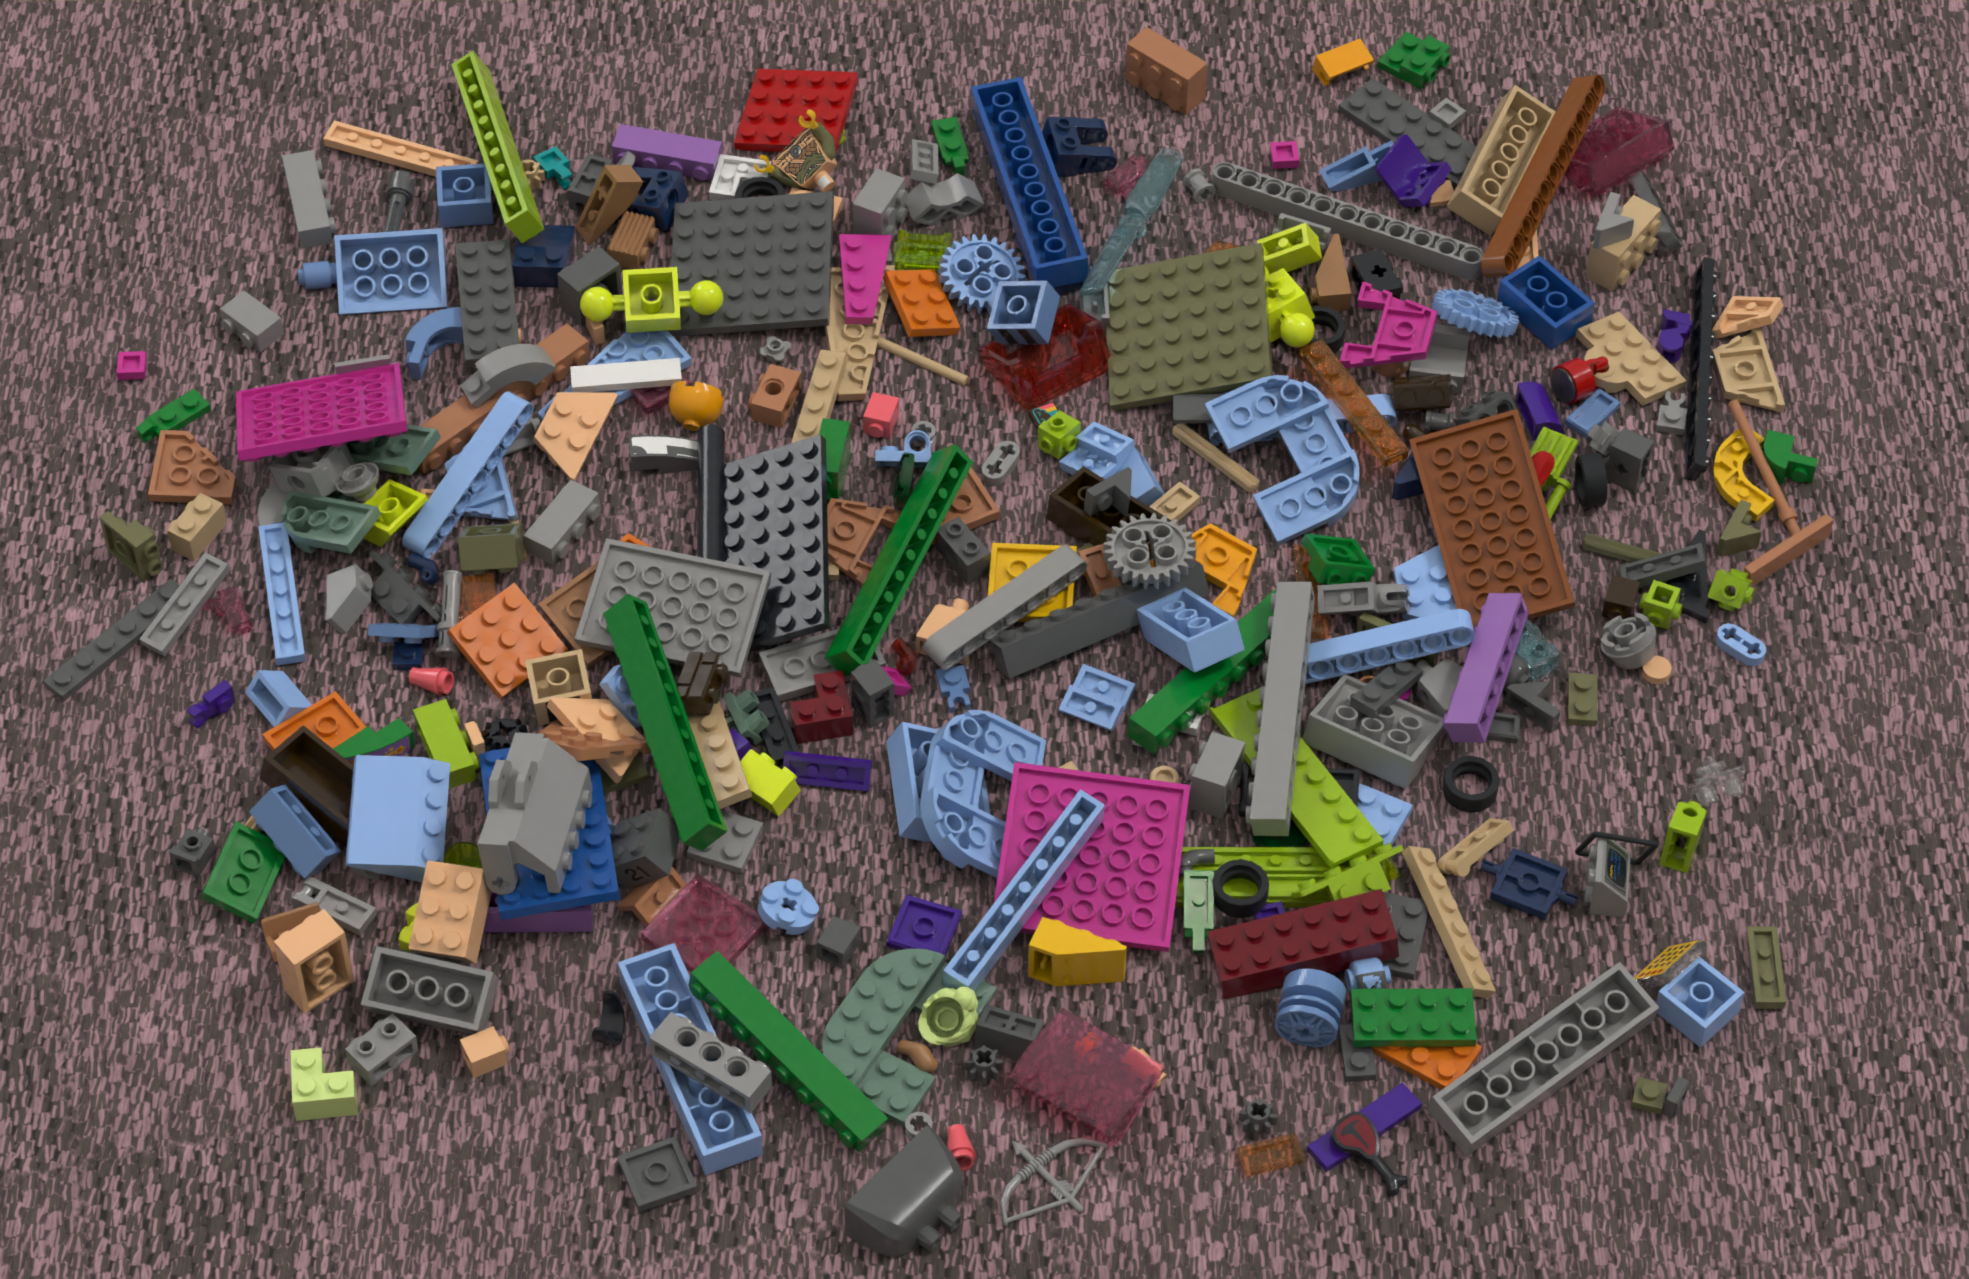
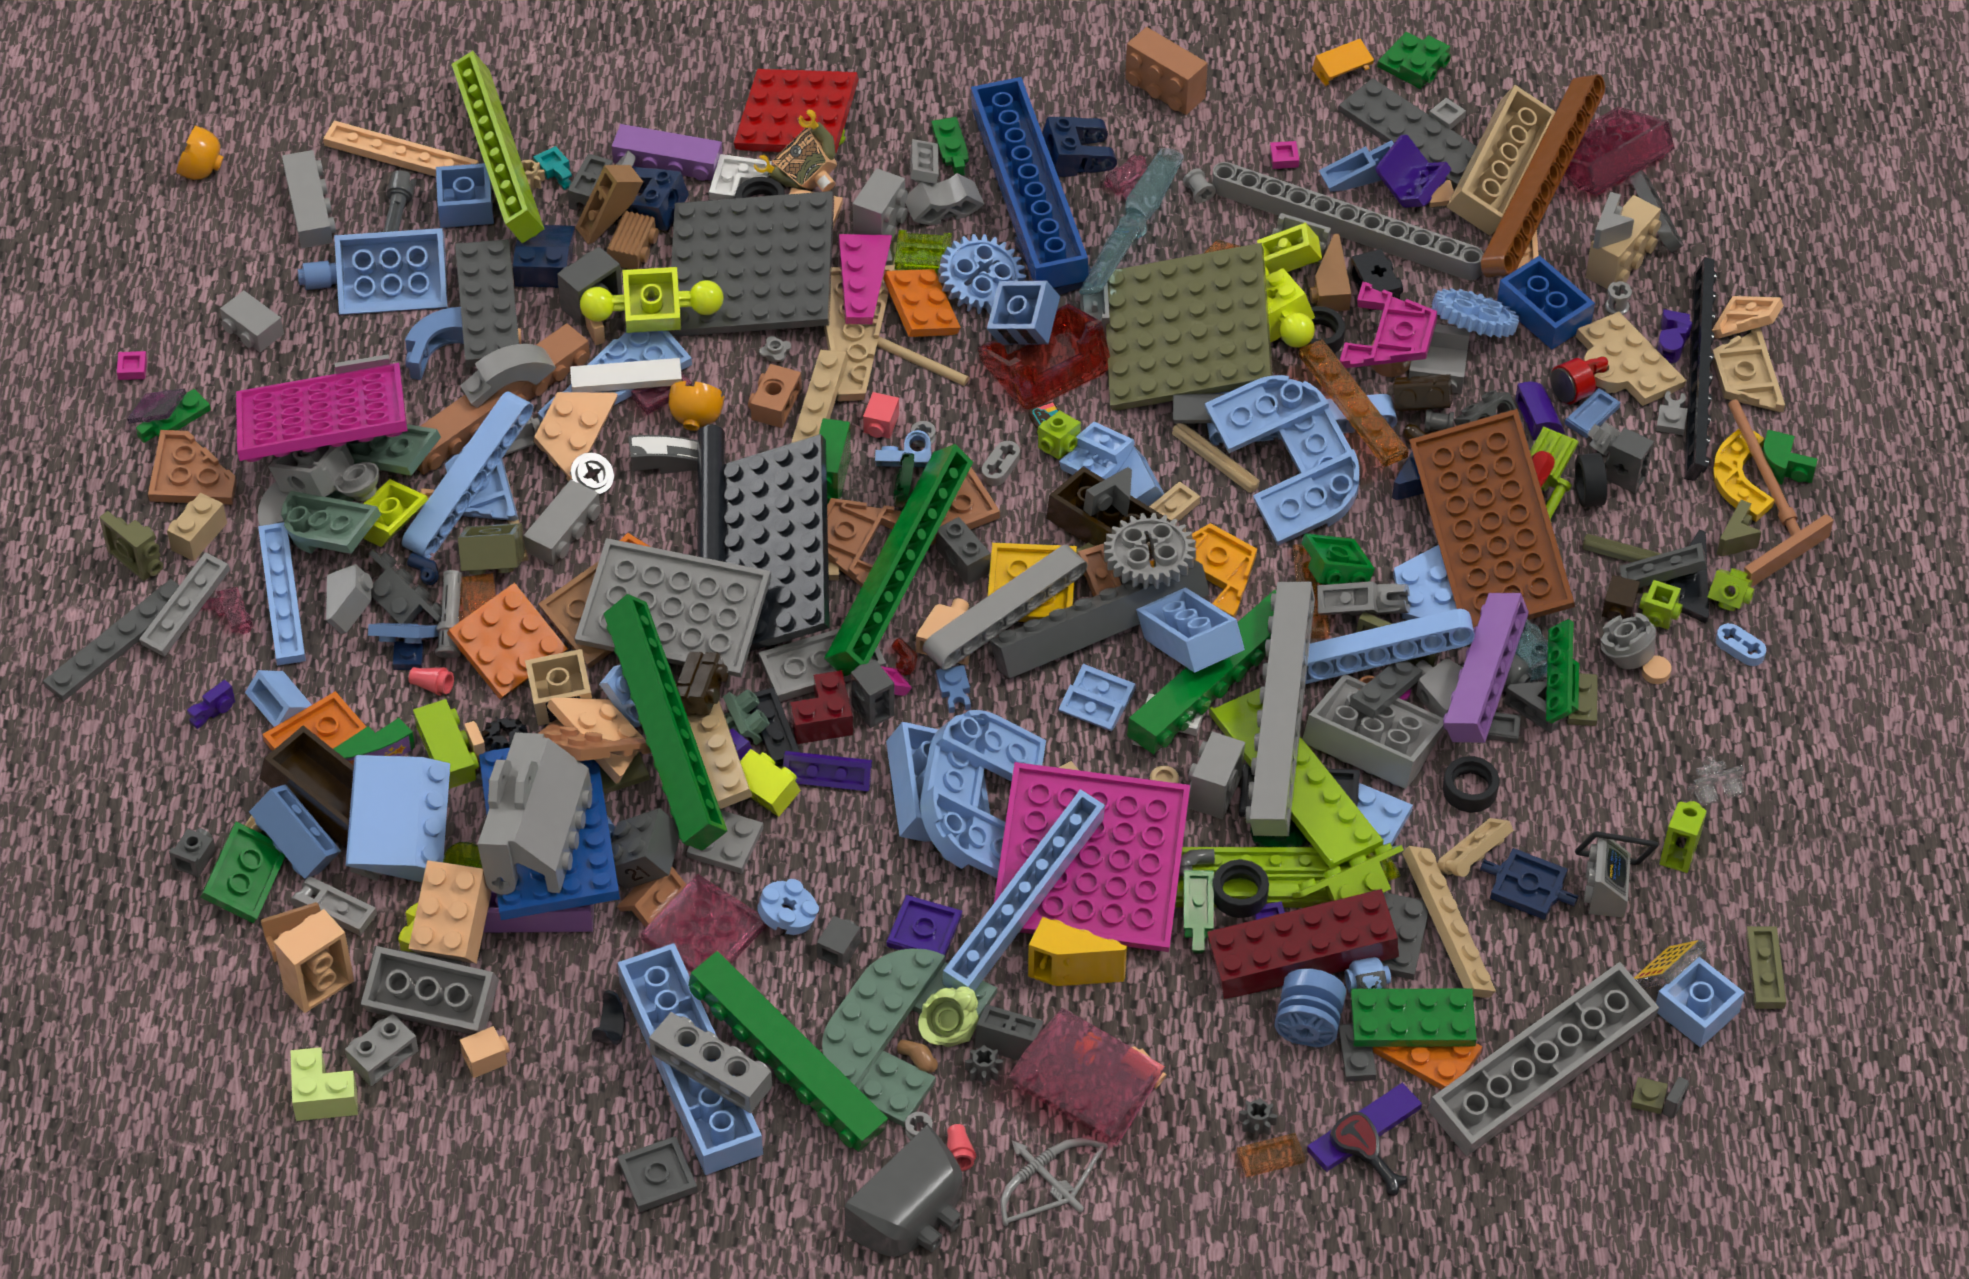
(156, 406): none -> clear purple piece
(200, 155): none -> light orange cylinder
(596, 463): none -> gear
(1561, 673): none -> green bracket
(1615, 296): none -> light grey bush

